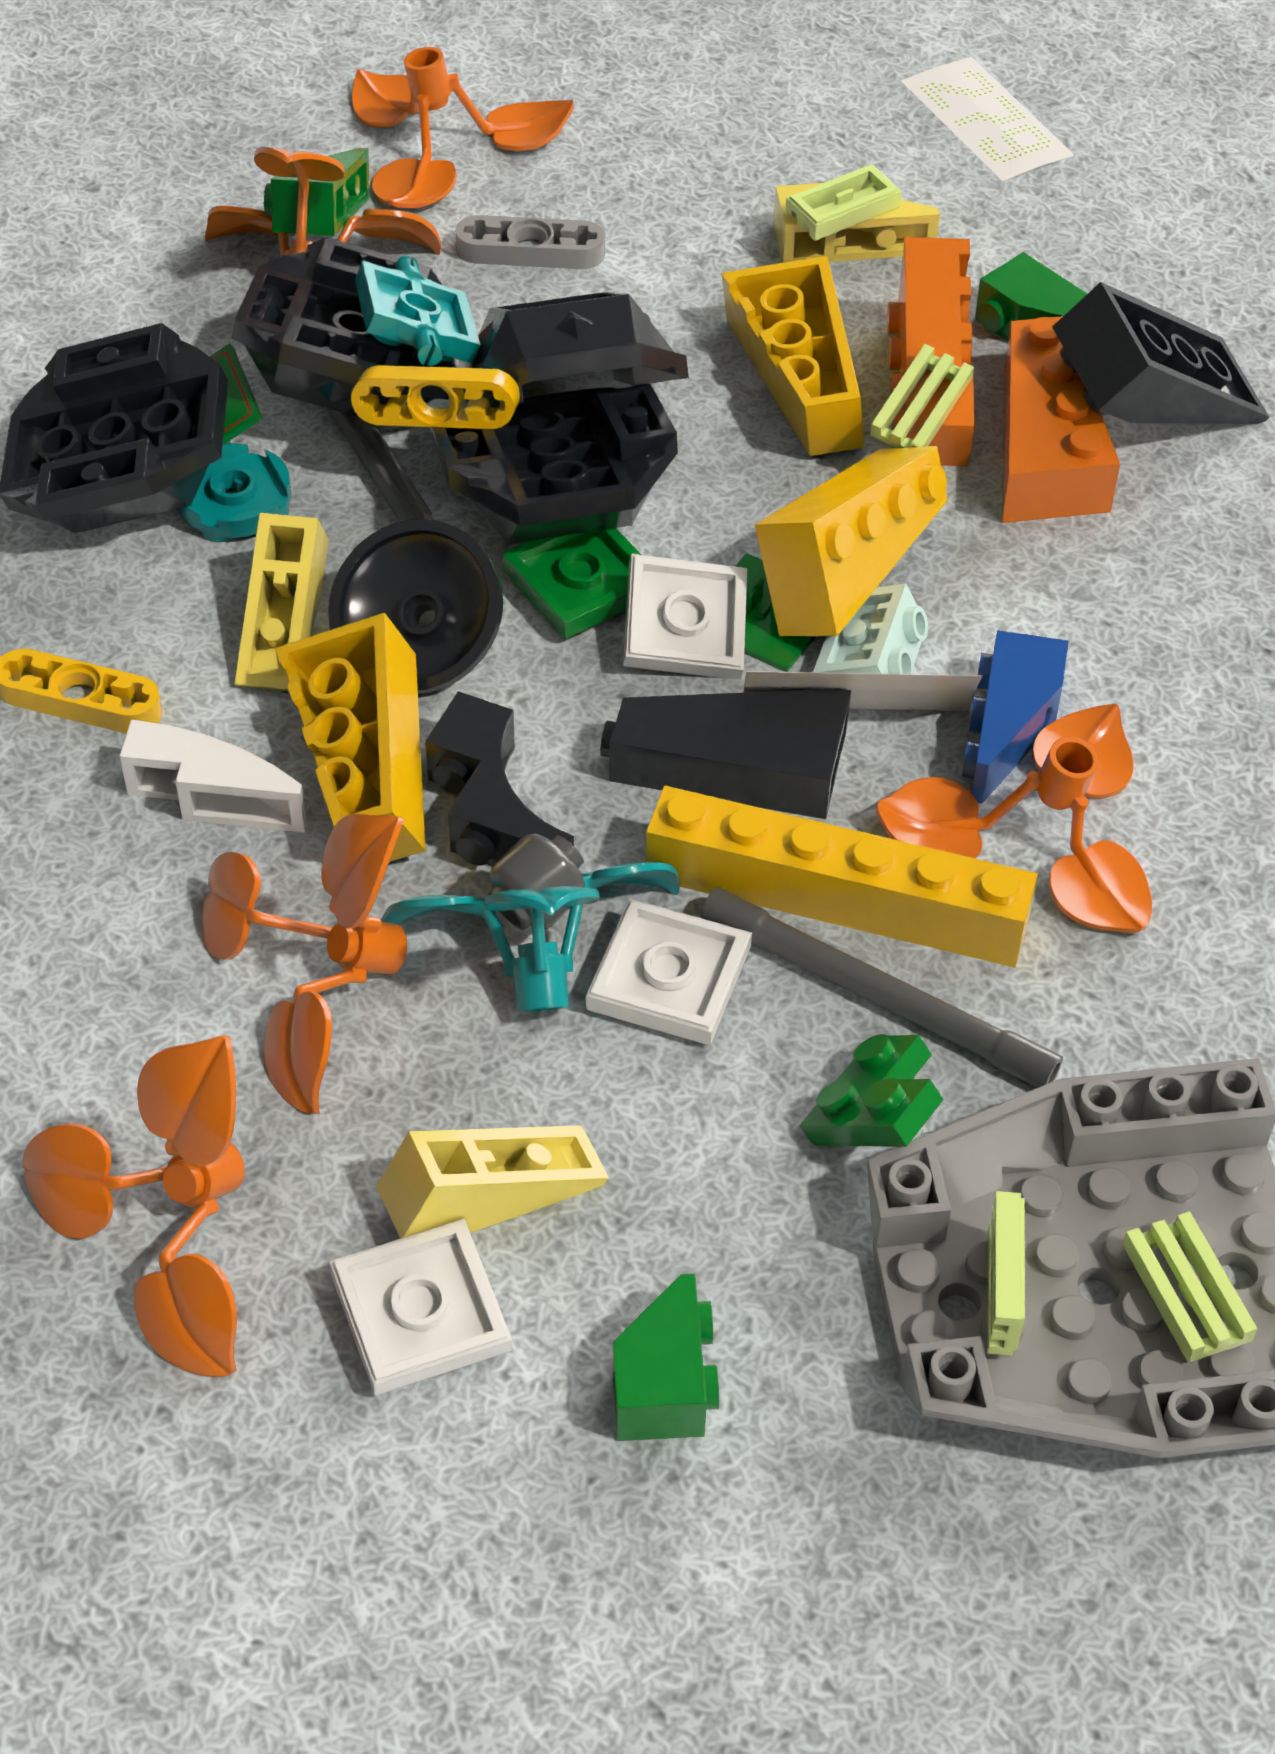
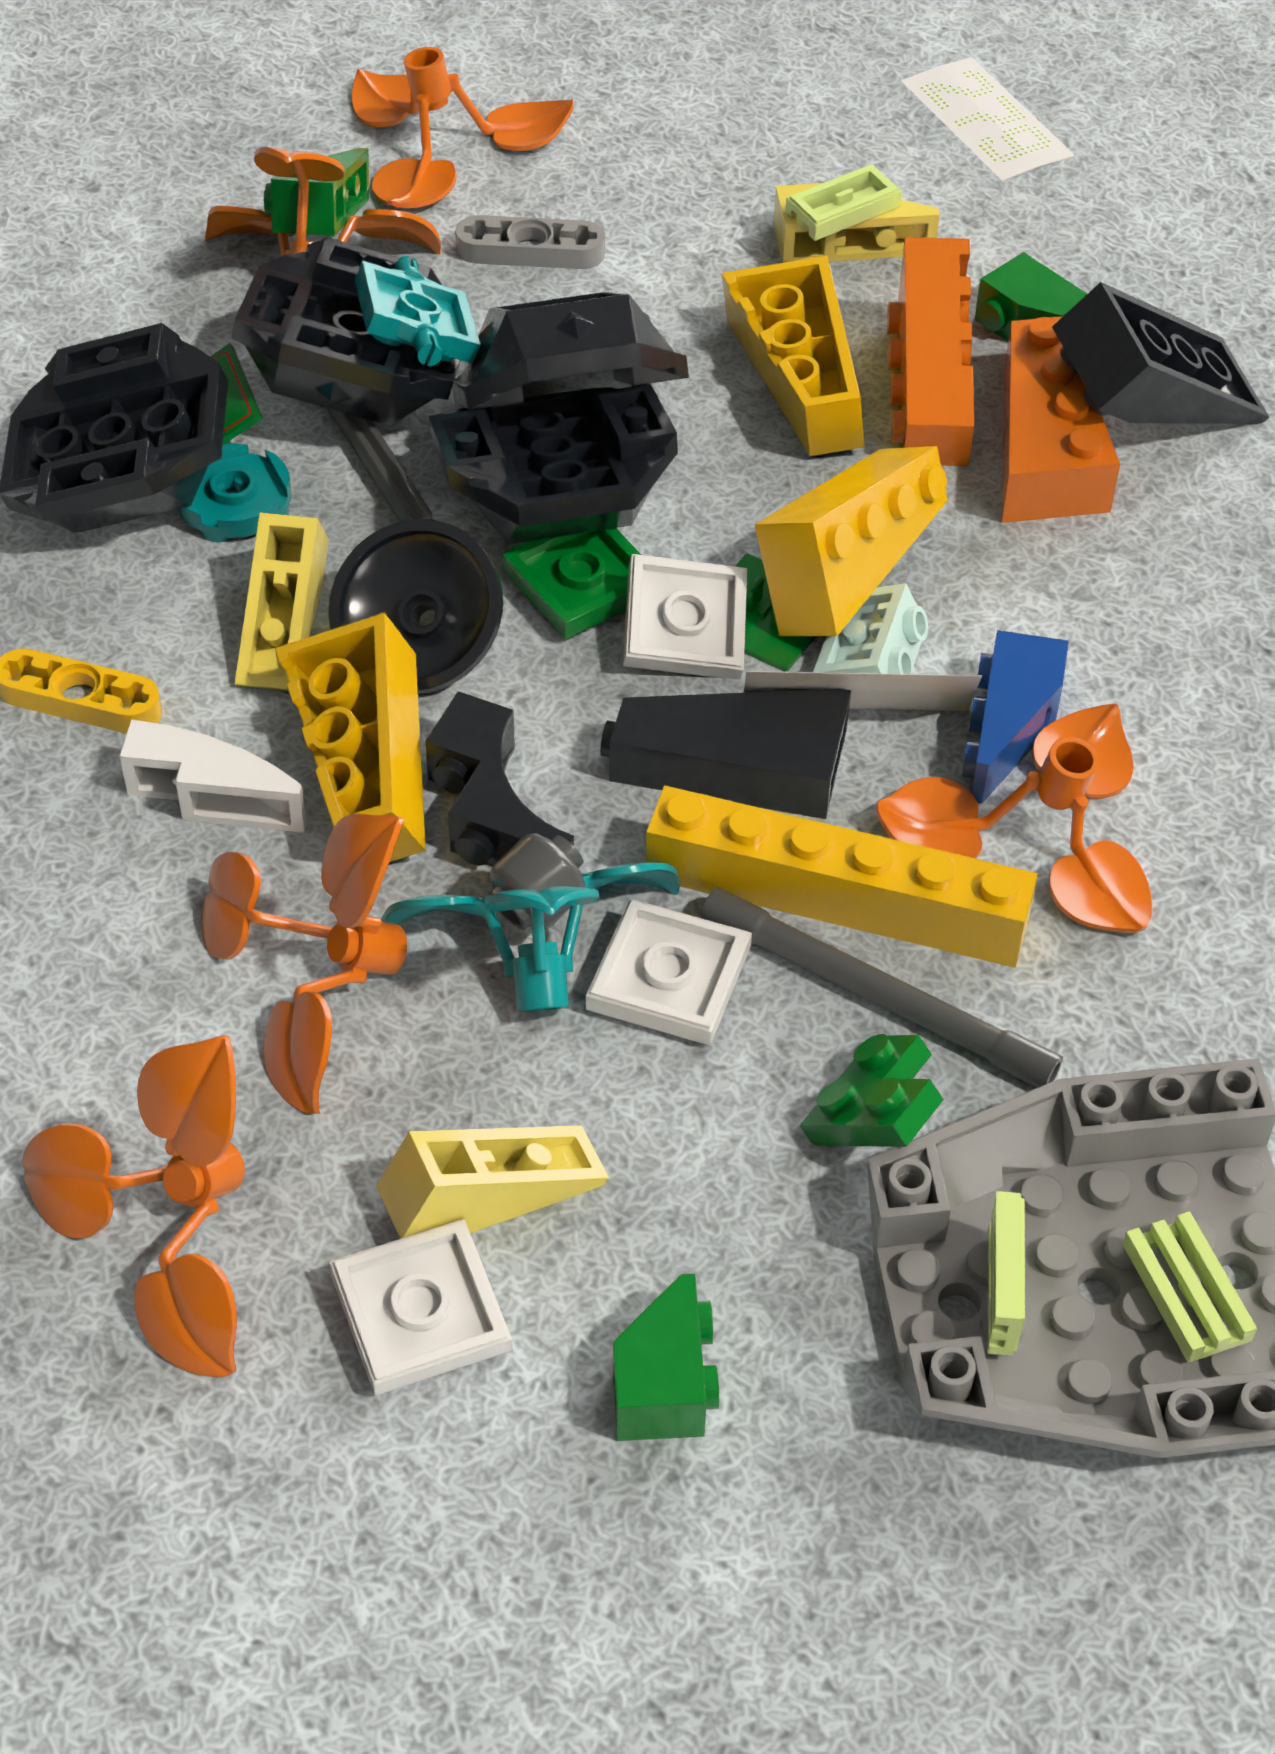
(452, 380): yellow beam -> none
(940, 368): yellowish green tile -> none

